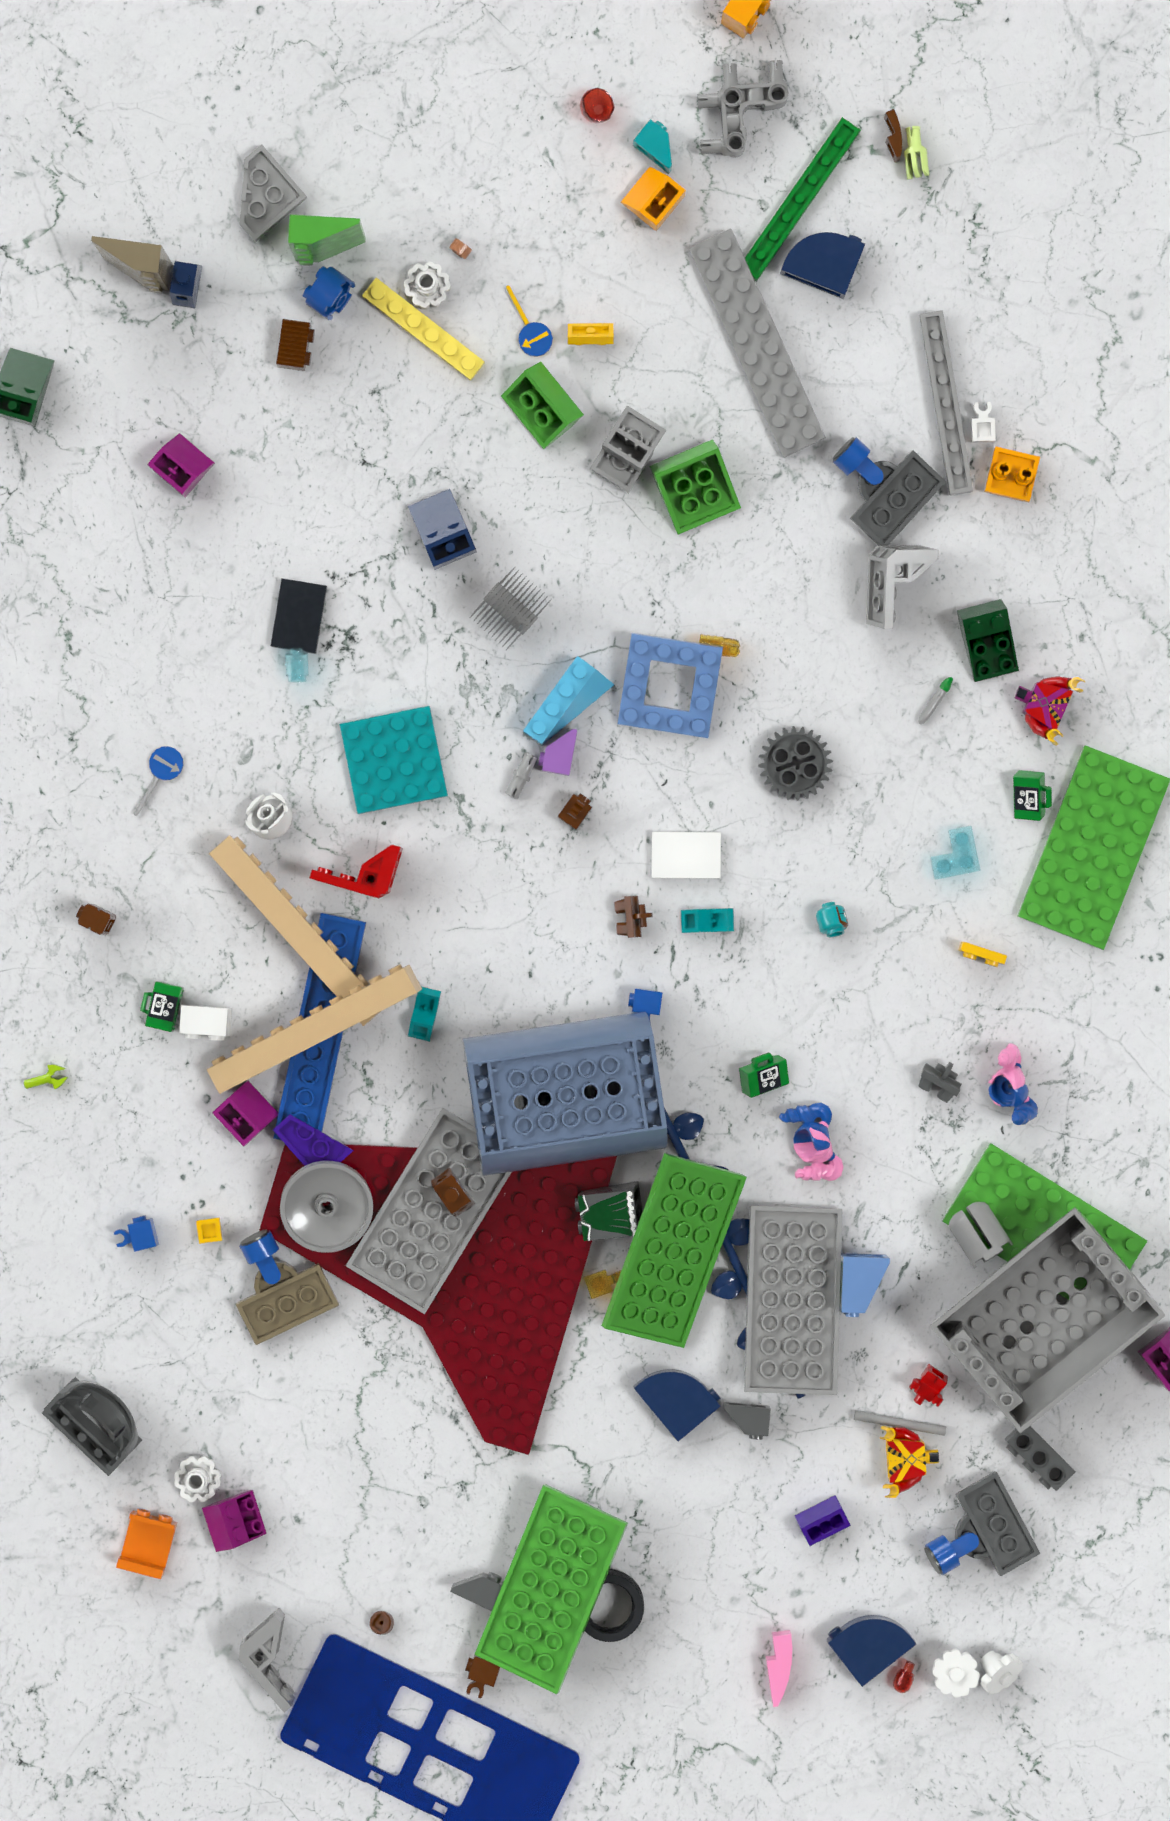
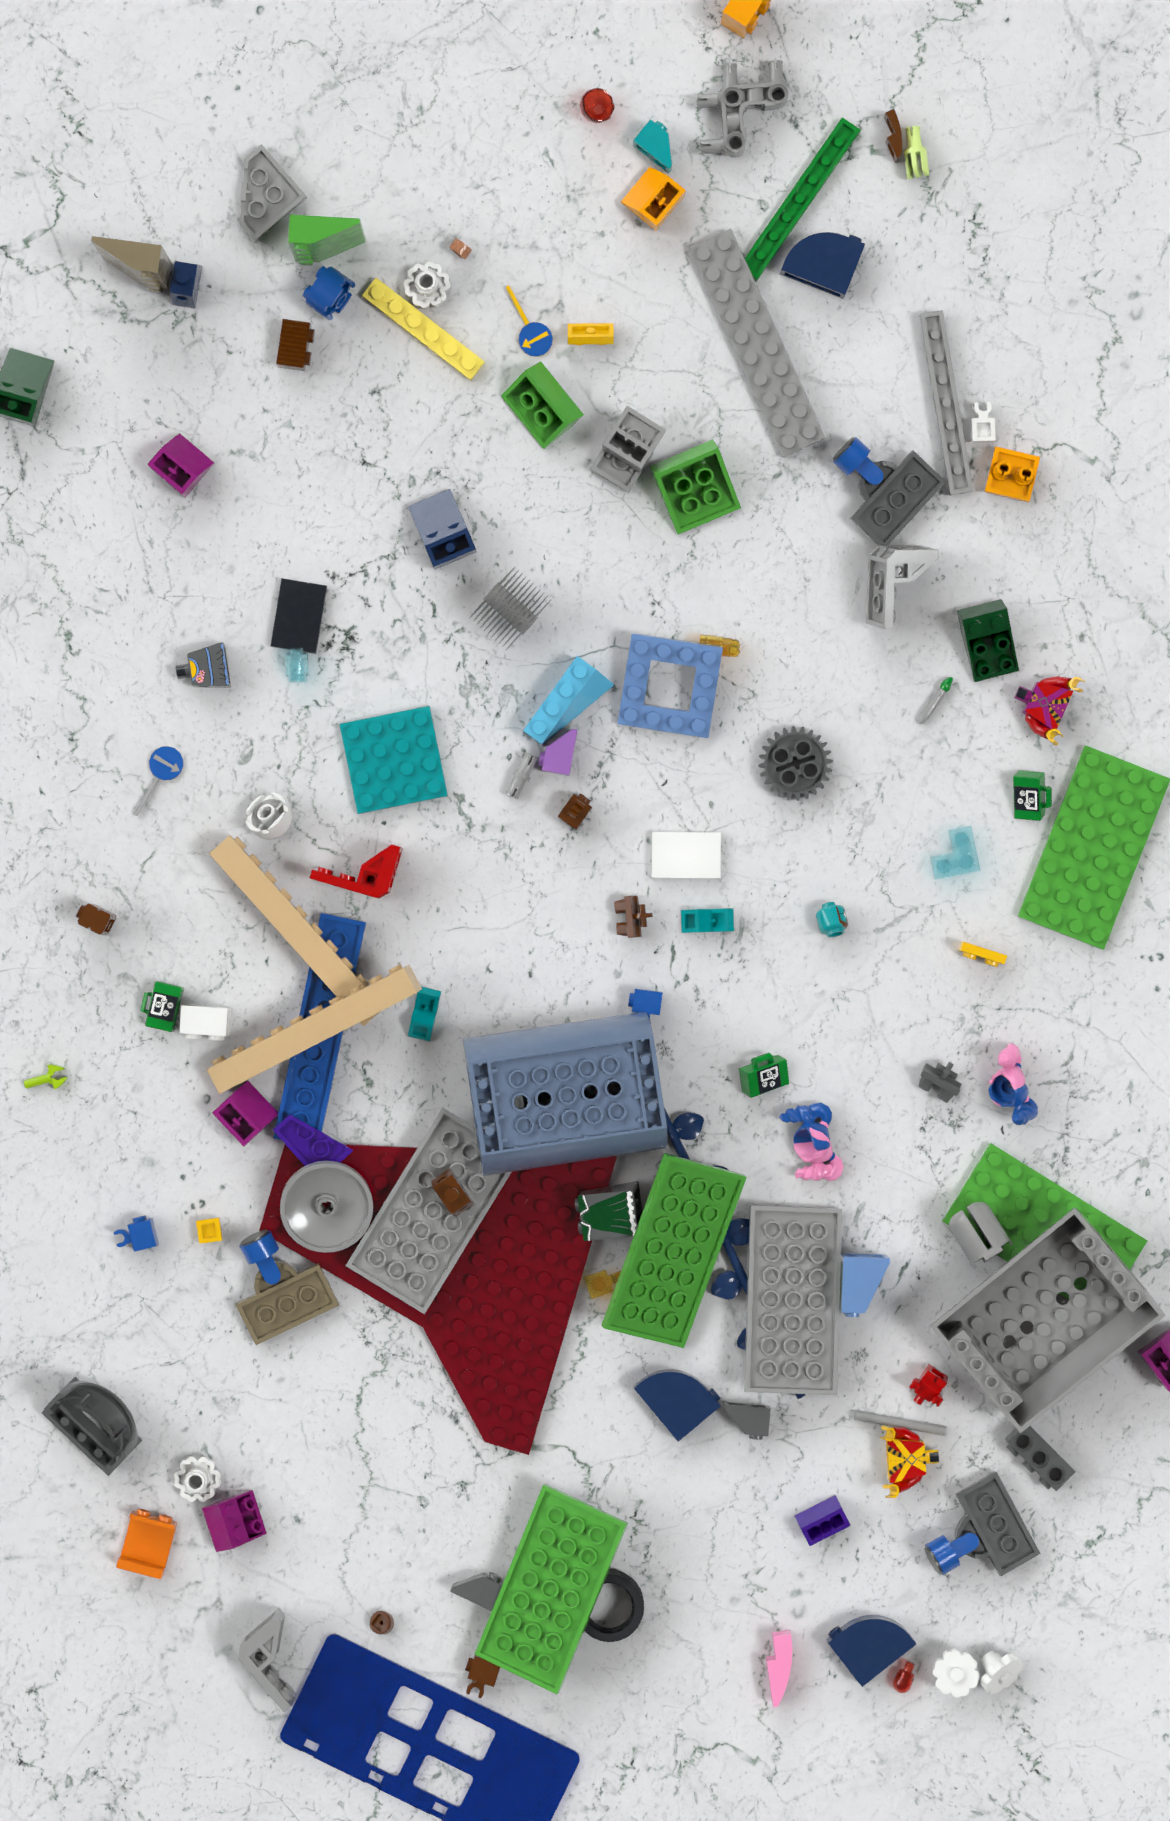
(207, 667): none -> dark grey torso

